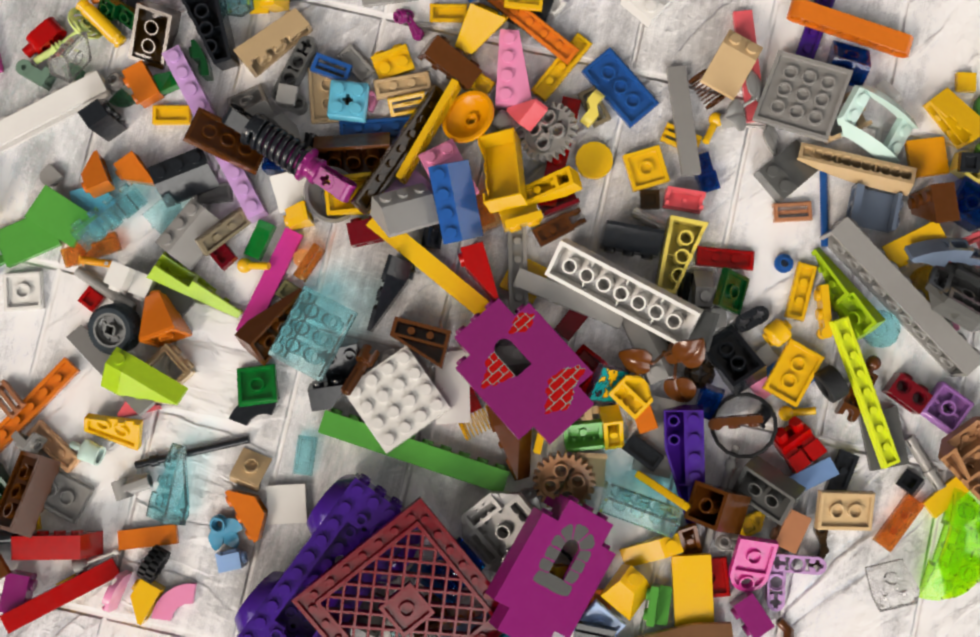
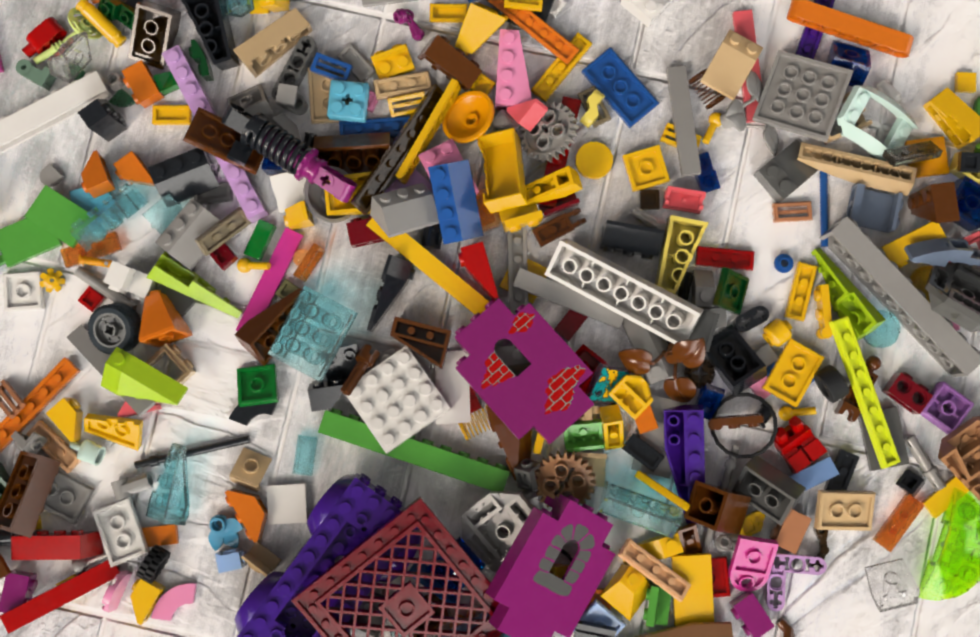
(51, 275): none -> yellow plant
(68, 418): none -> yellow slope
(120, 532): none -> white tile
(239, 153): none -> black tile
(261, 559): none -> tan piece
(525, 474): none -> dark grey bracket
(654, 569): none -> light nougat tile
(912, 153): none -> clear smoke plate

